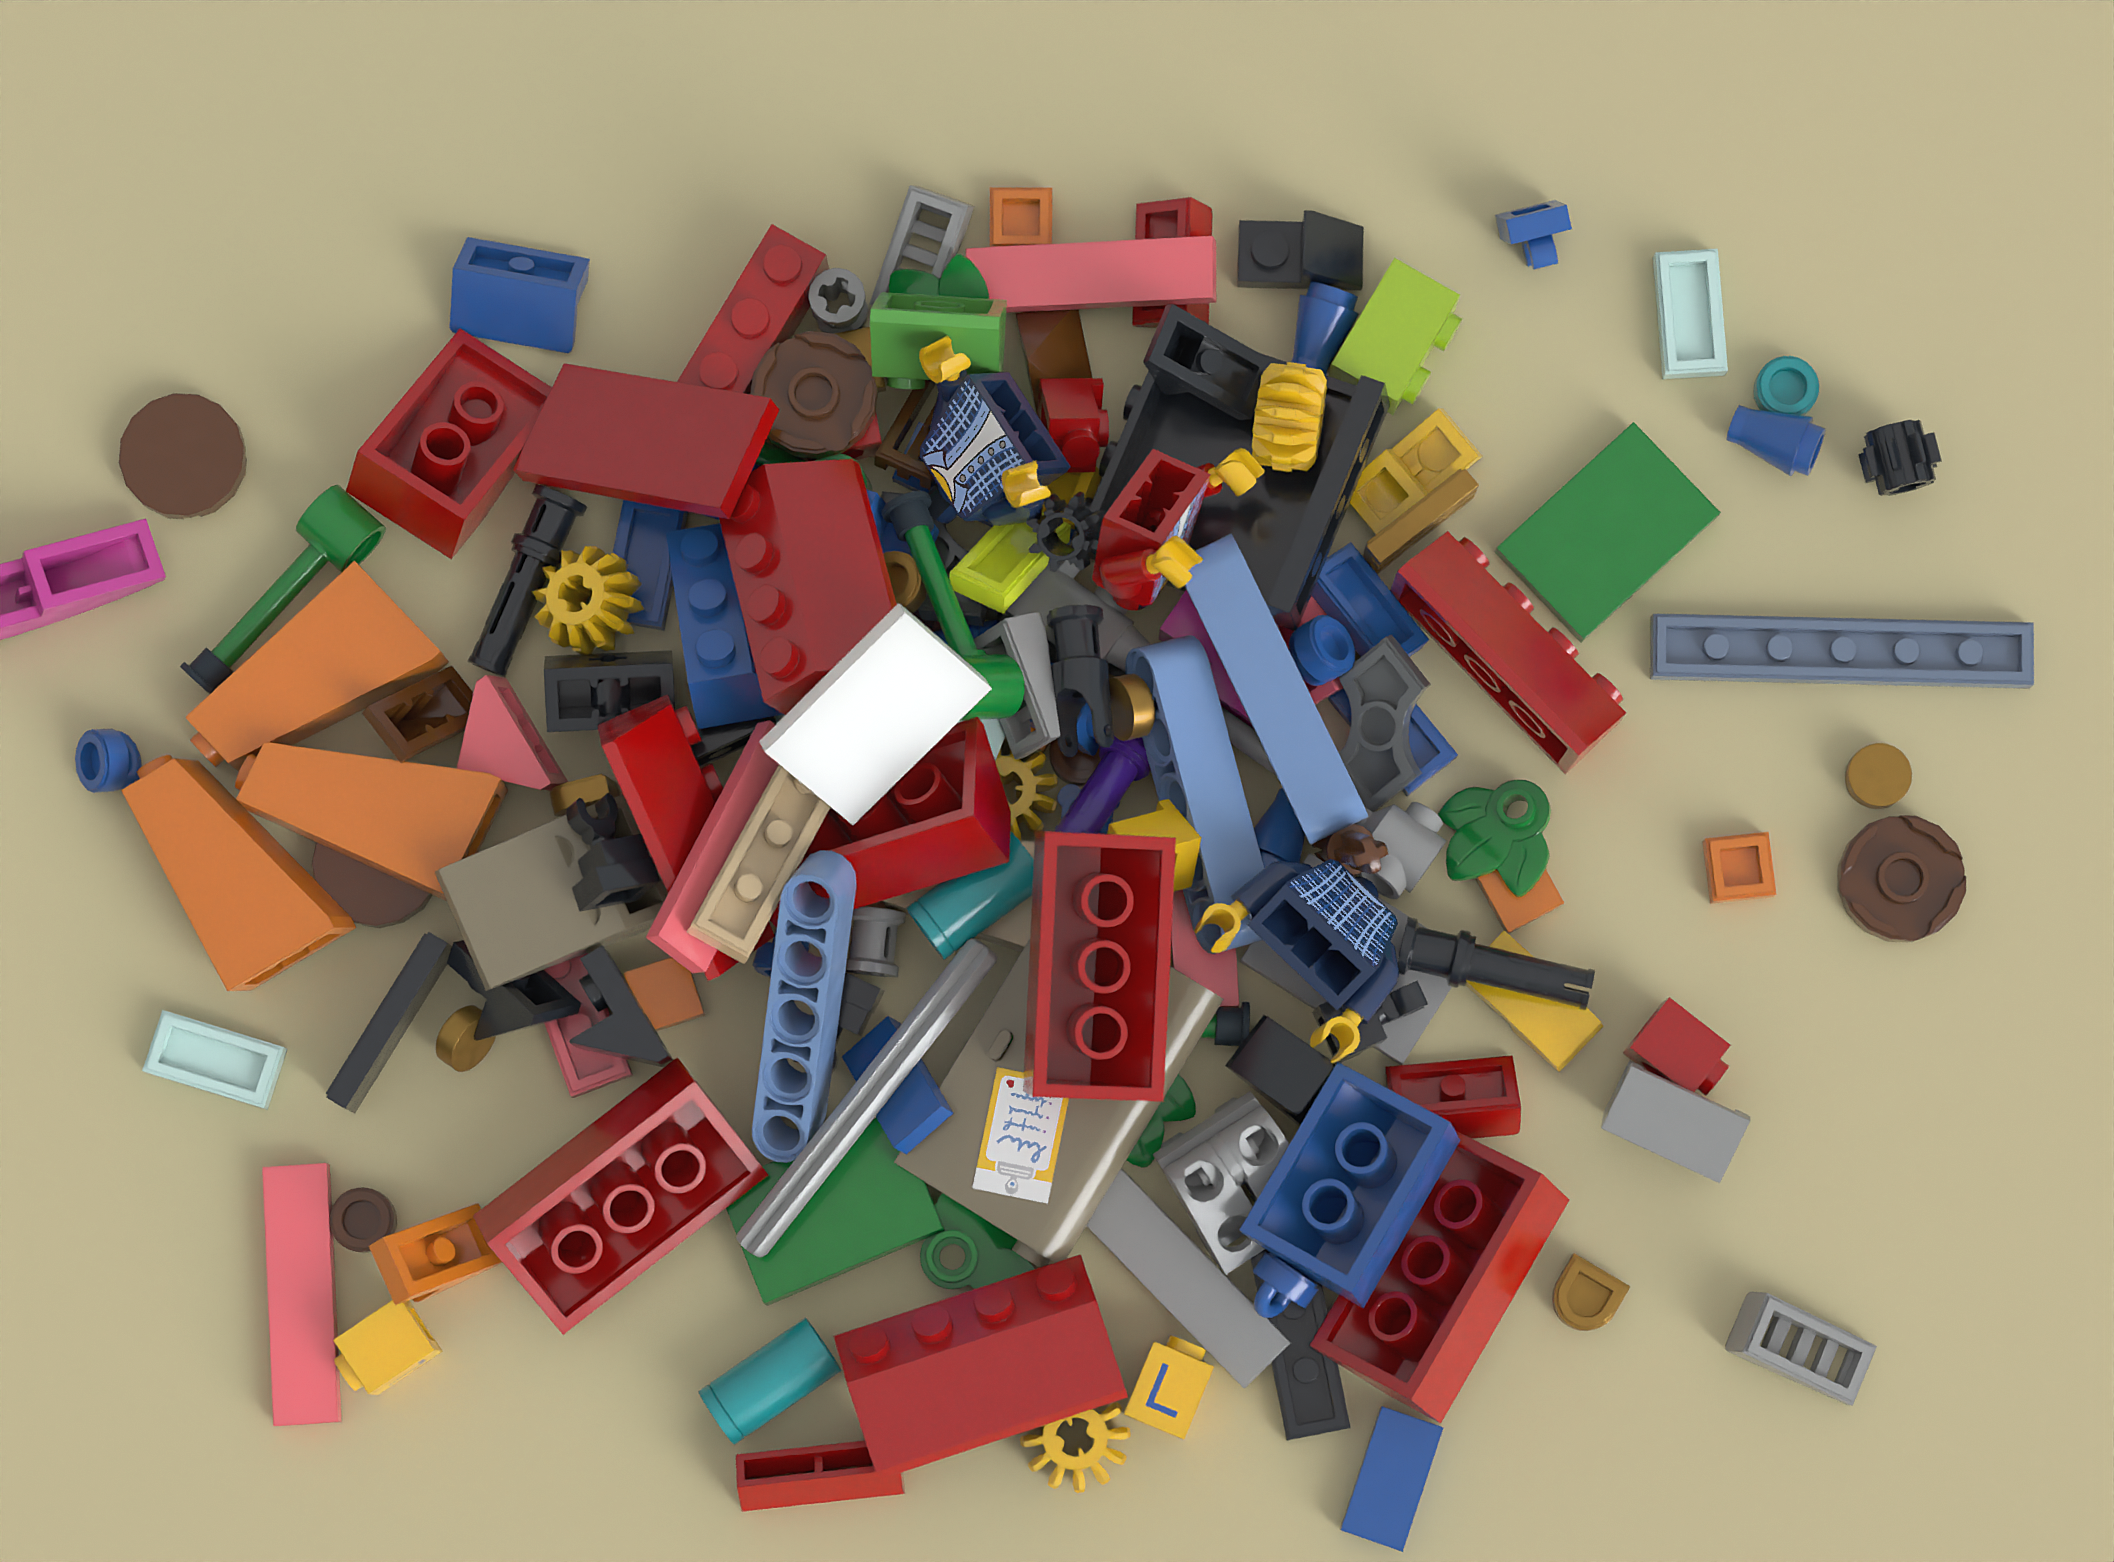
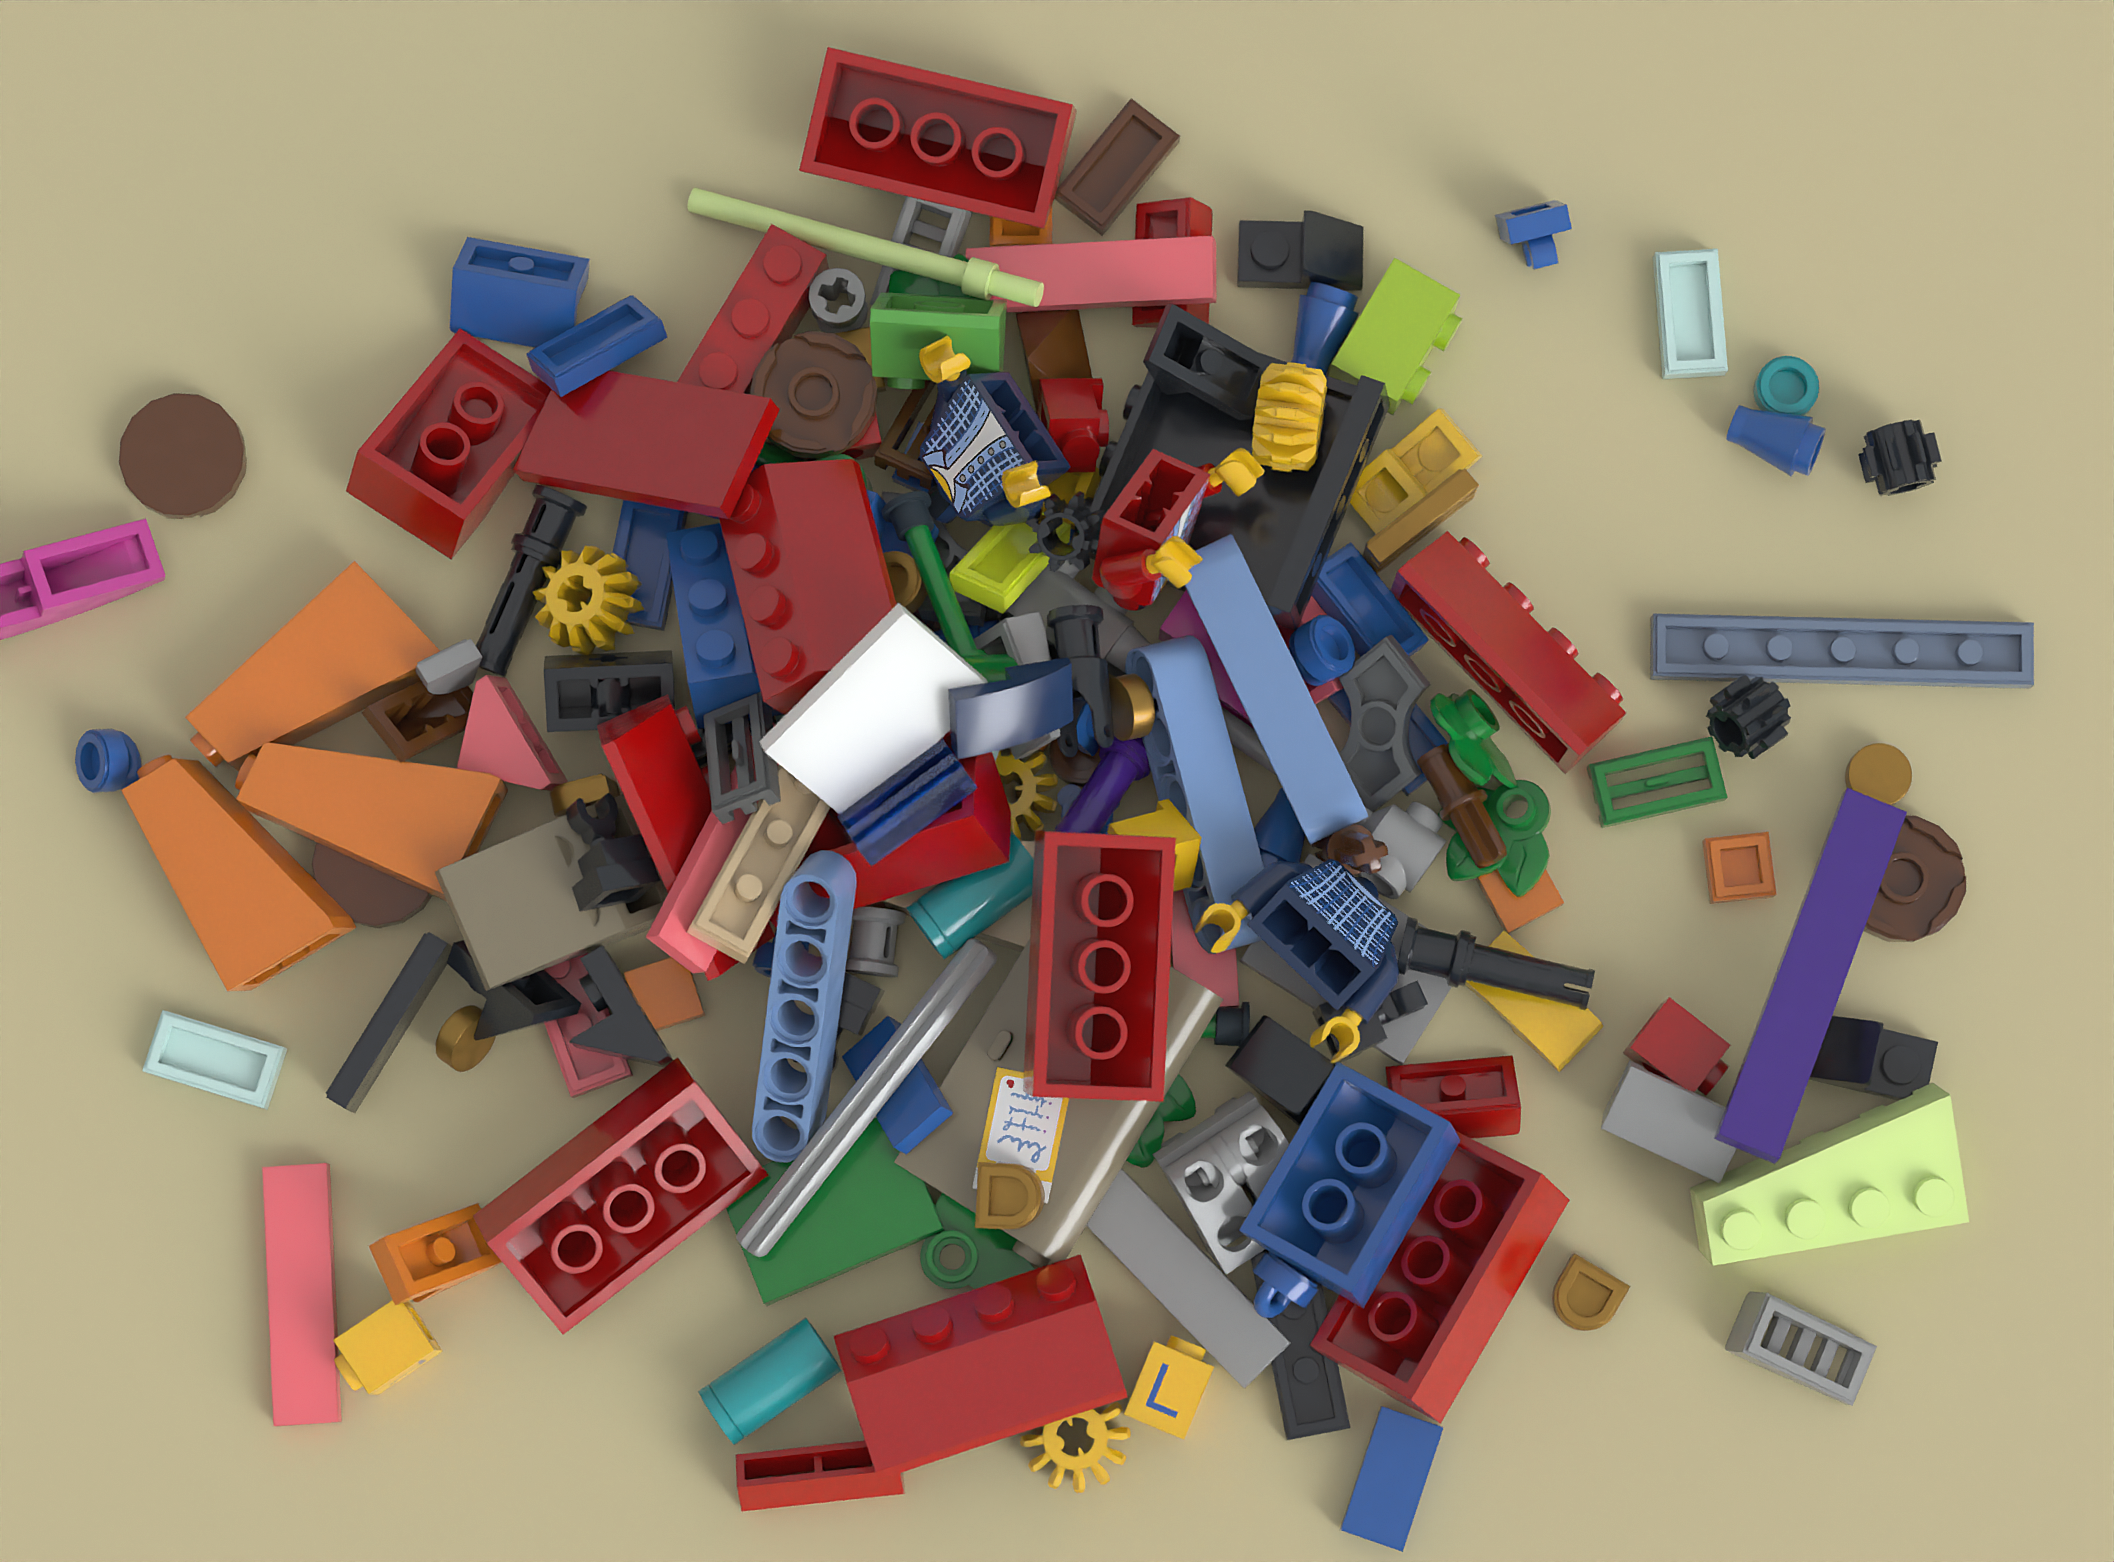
(336, 532): green piece -> none
(362, 1218): reddish brown tile -> none
(450, 668): none -> light grey tile
(596, 345): none -> blue tile
(749, 791): none -> dark grey tile
(907, 802): none -> clear blue tile
(937, 138): none -> red slope
(976, 277): none -> yellowish green bar
(1007, 1196): none -> pearl gold tile
(1011, 711): none -> dark blue slope
(1116, 167): none -> reddish brown tile
(1463, 806): none -> reddish brown axle
(1470, 725): none -> green plate
(1604, 794): none -> green tile
(1607, 532): green tile -> none
(1748, 716): none -> black gear
(1810, 976): none -> dark purple tile
(1855, 1183): none -> yellowish green wedge
(1873, 1059): none -> black slope

